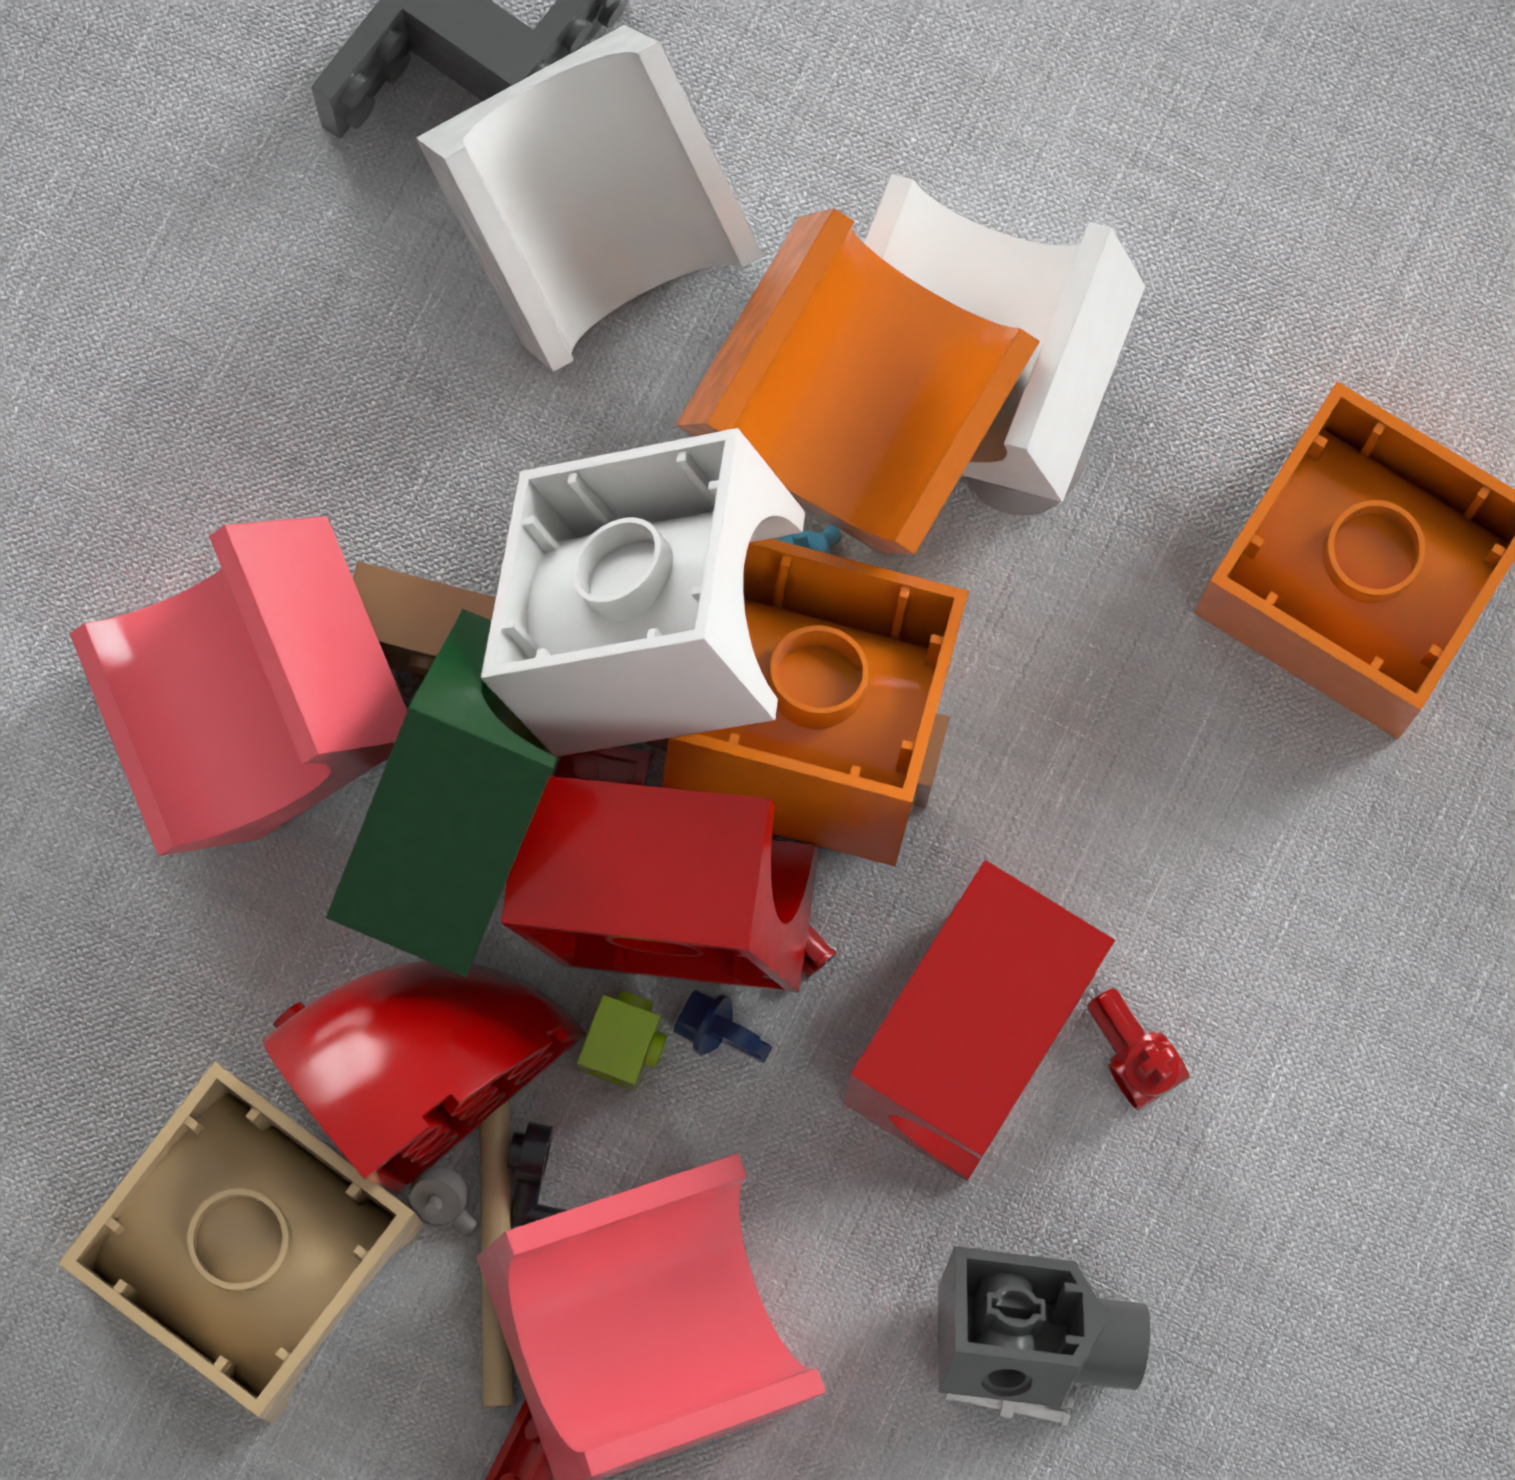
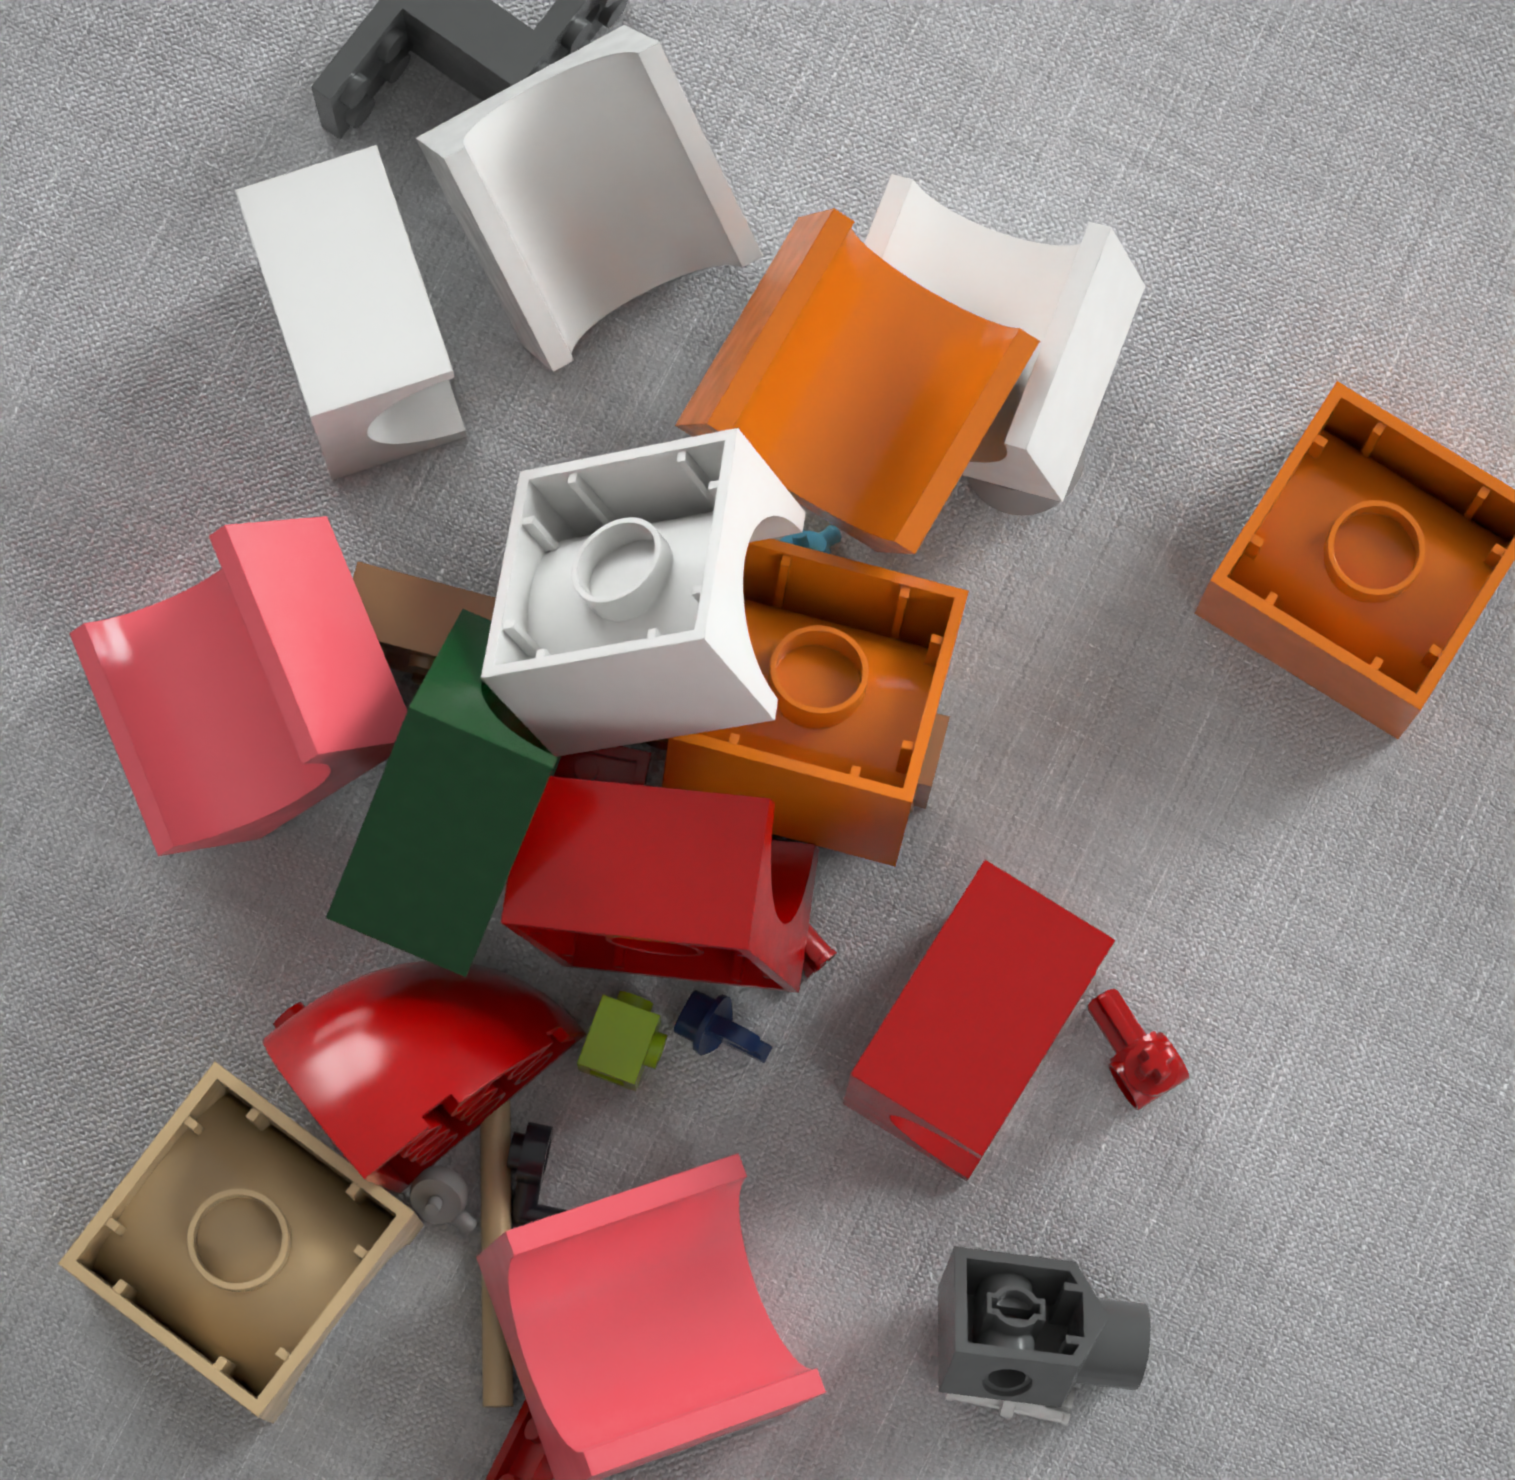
(353, 311): none -> white piece

